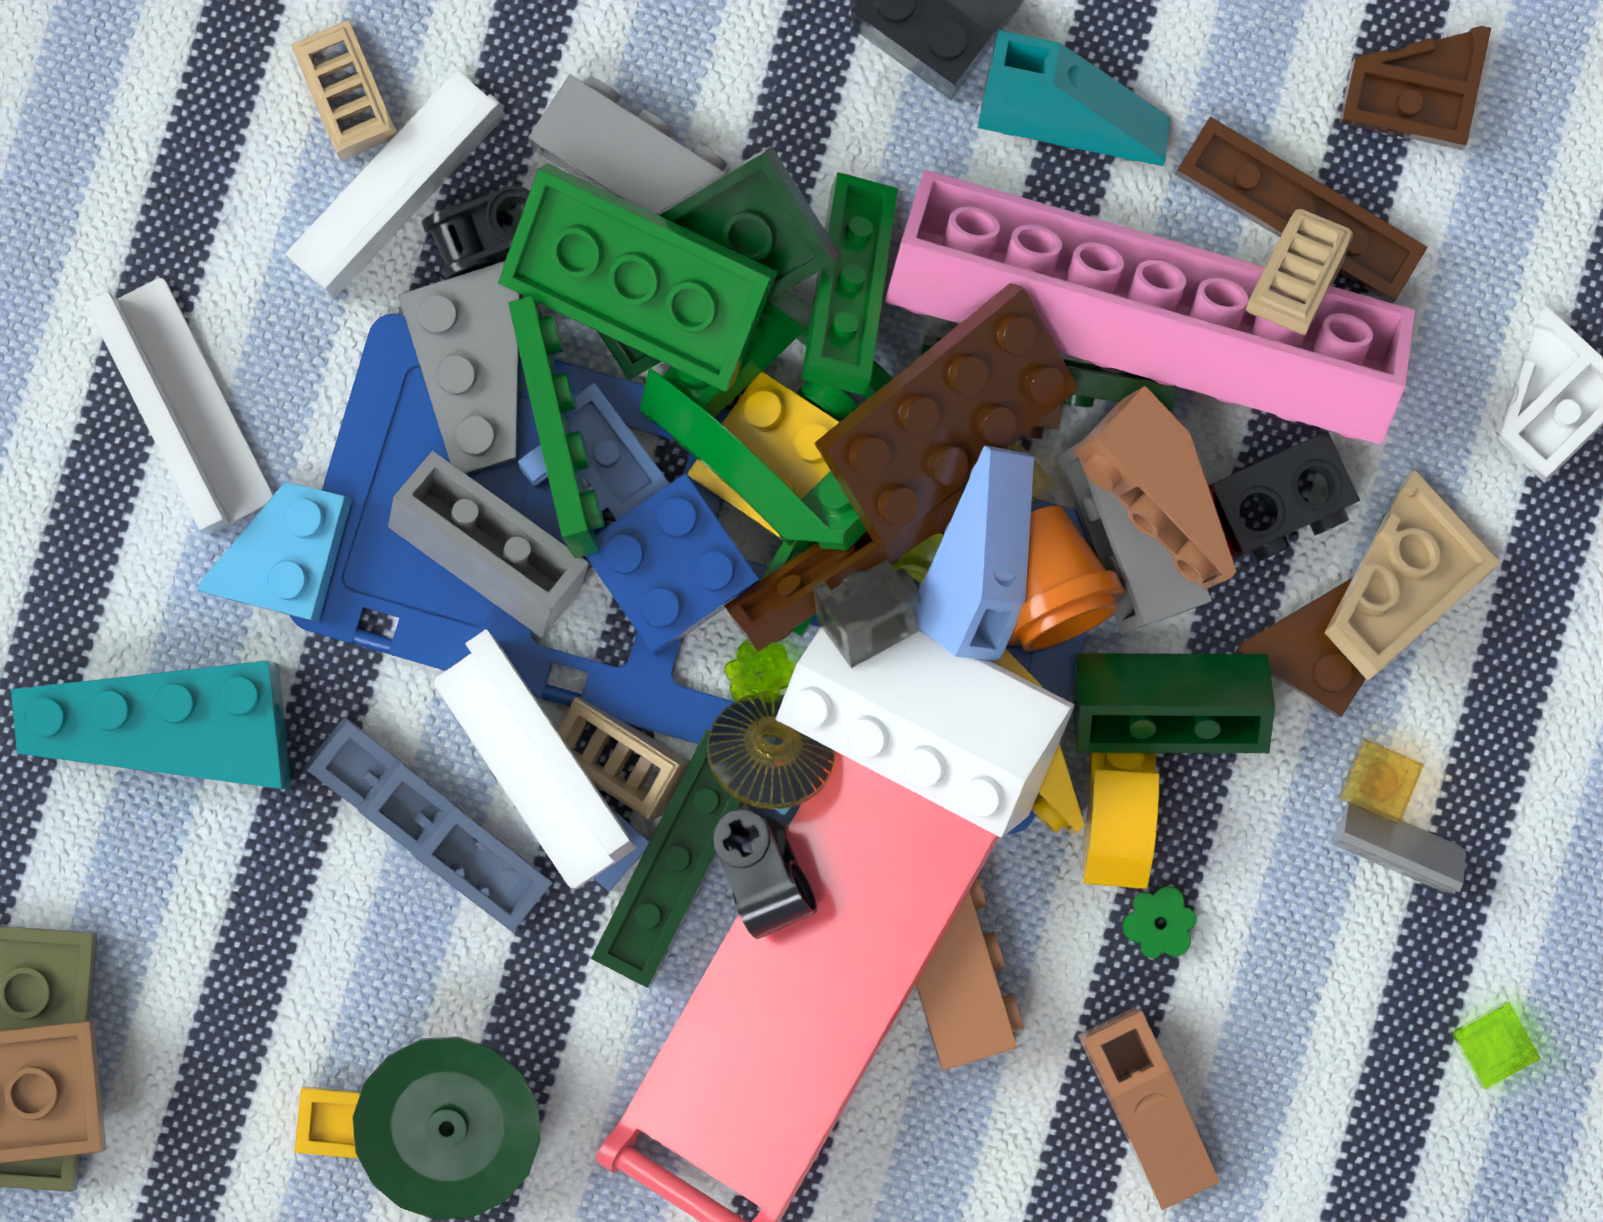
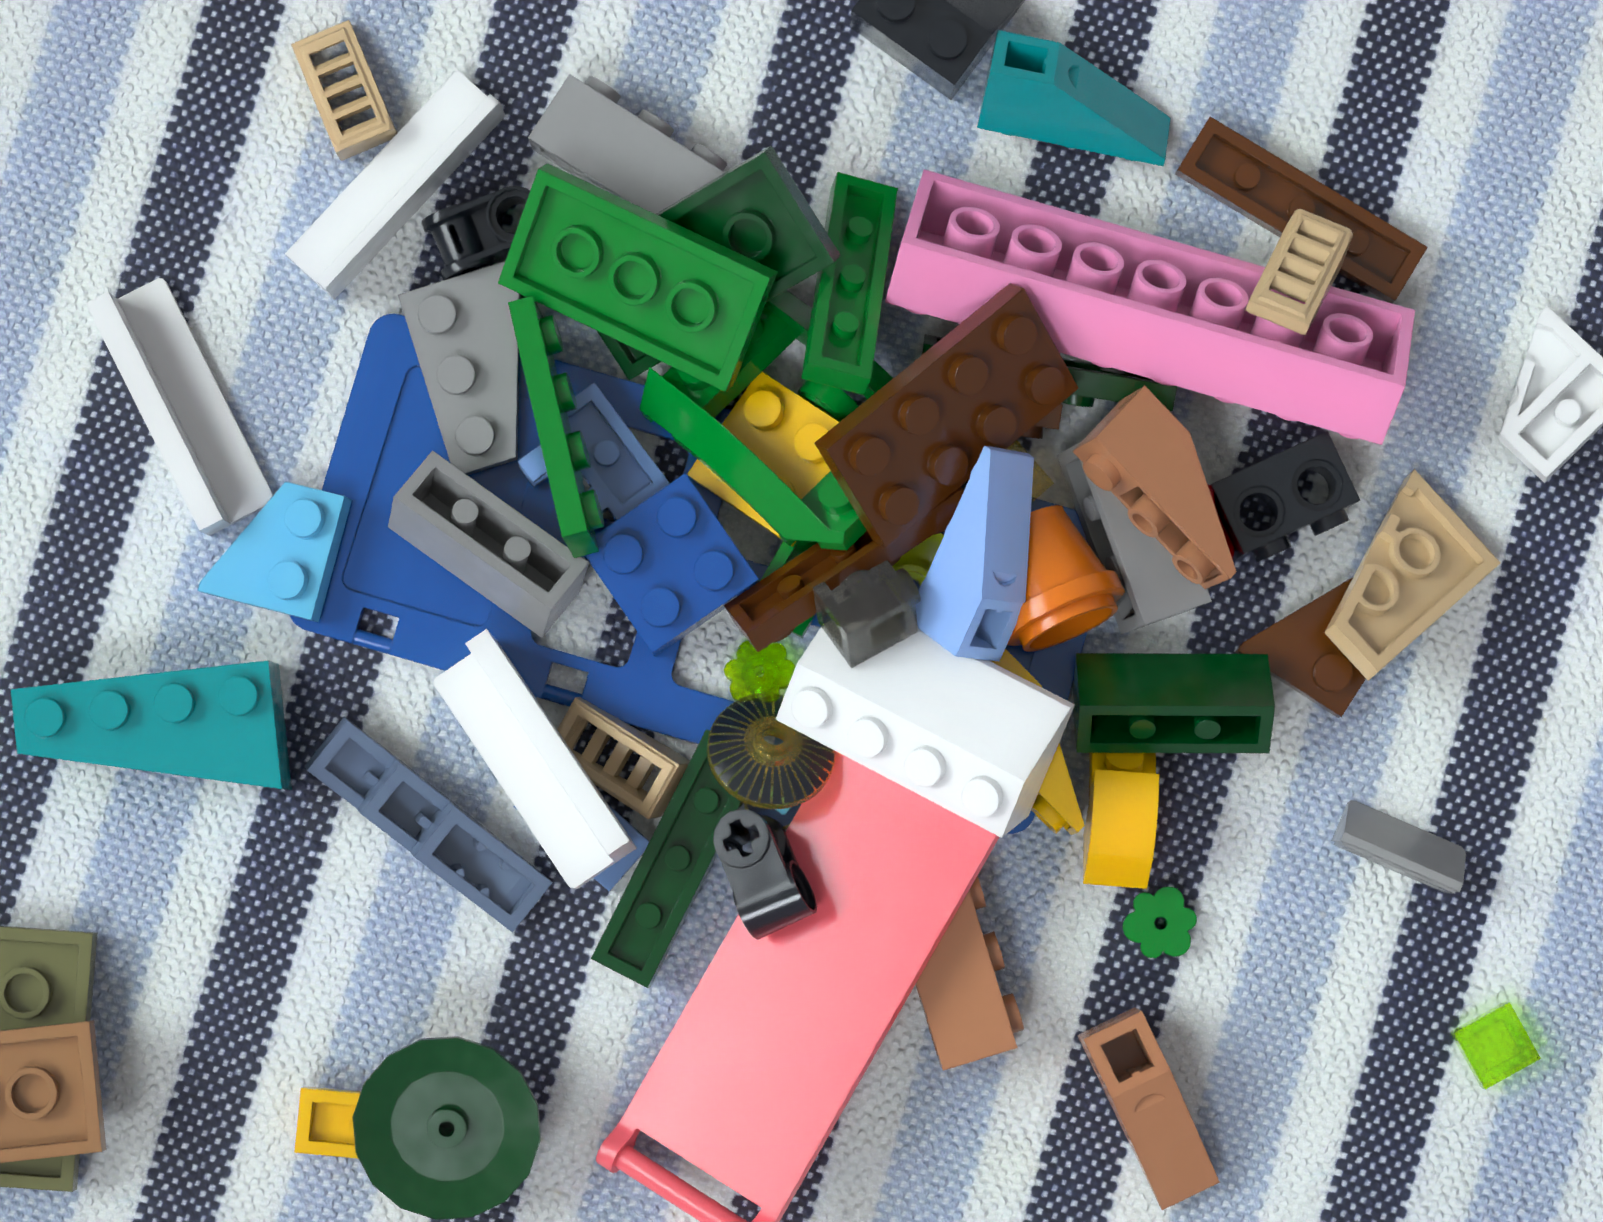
(1380, 781): clear yellow plate -> none
(1419, 90): reddish brown wing -> none

